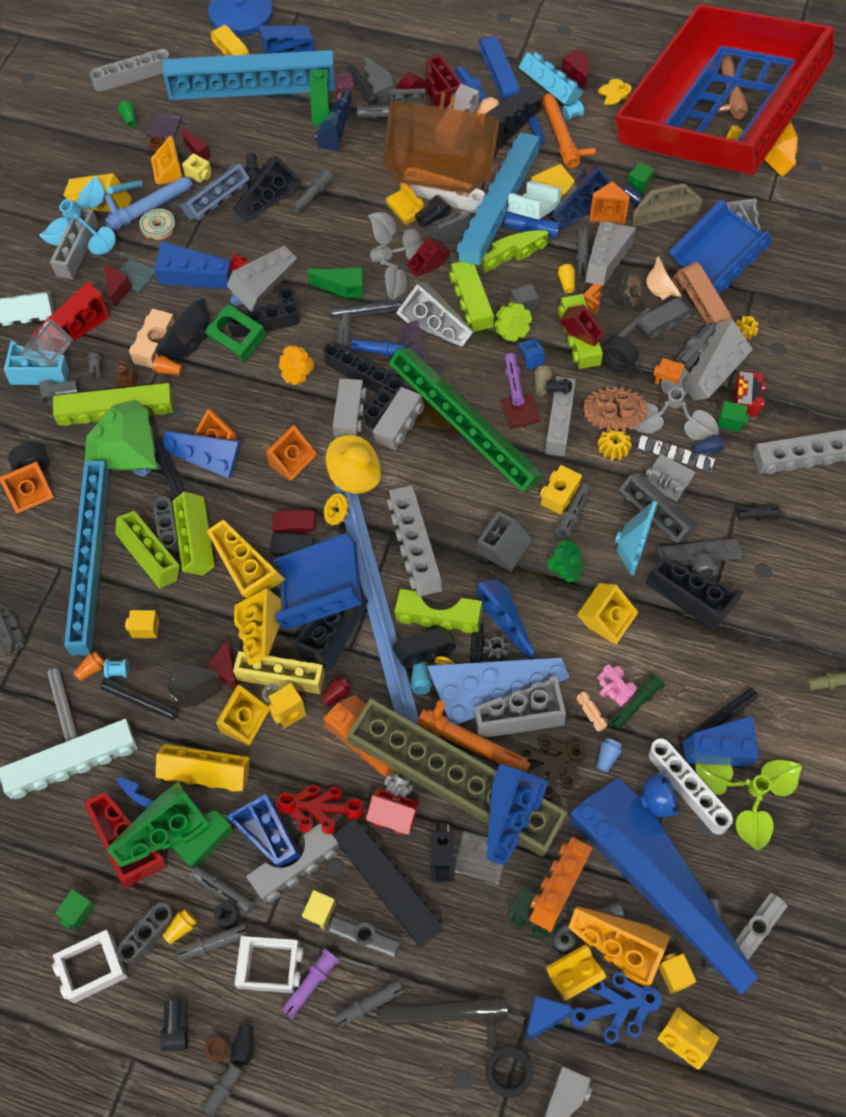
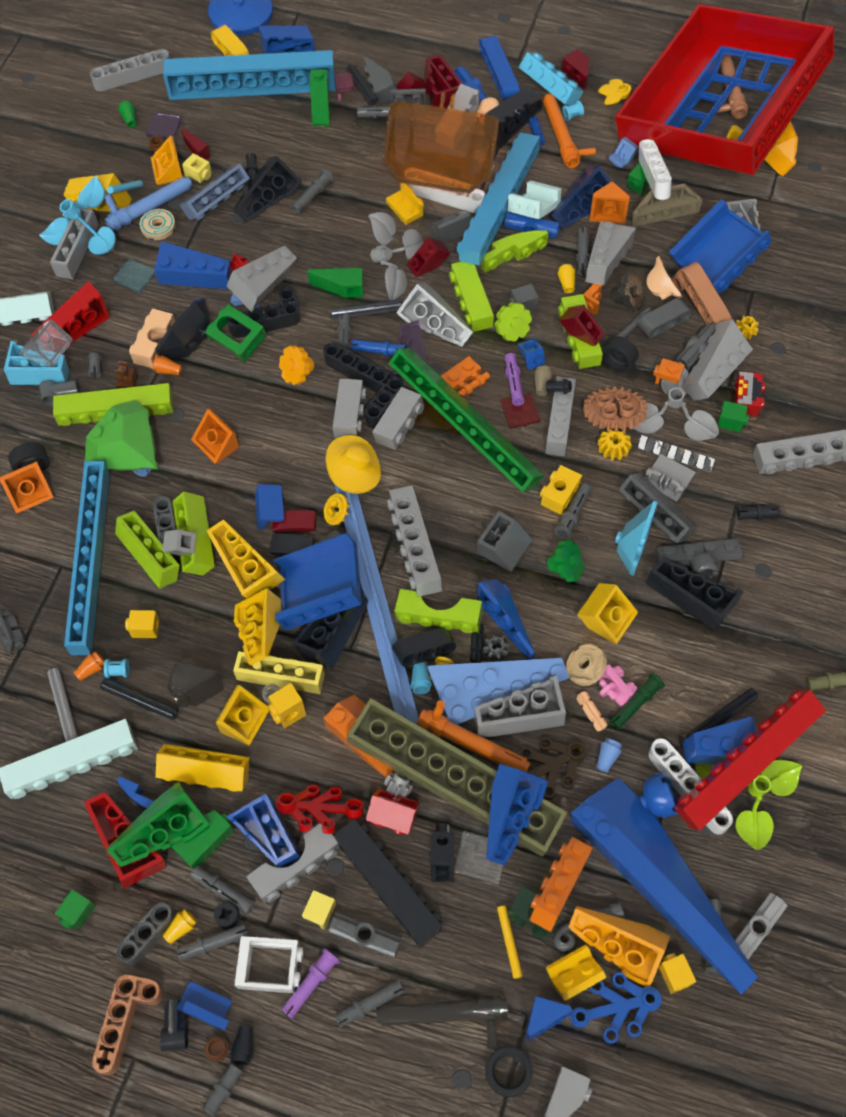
(116, 965): white window -> none
(117, 284): dark red slope -> none
(122, 1025): none -> nougat beam
(167, 468): black axle -> none
(179, 542): none -> light grey brick
(205, 1005): none -> blue panel
(207, 452): wing -> none
(223, 664): dark red slope -> none
(268, 504): none -> blue panel
(290, 453): orange slope -> none
(333, 125): dark blue wedge -> none
(338, 689): dark red cone -> none
(437, 208): black piece -> none
(462, 373): none -> orange plate
(509, 942): none -> yellow bar
(556, 177): yellow tile -> none
(595, 669): none -> tan tile
(624, 153): none -> medium blue bracket
(635, 196): dark blue cone -> none
(655, 169): none -> white beam
(688, 1038): yellow bracket -> none
(709, 445): dark blue cone -> none
(749, 759): none -> red brick

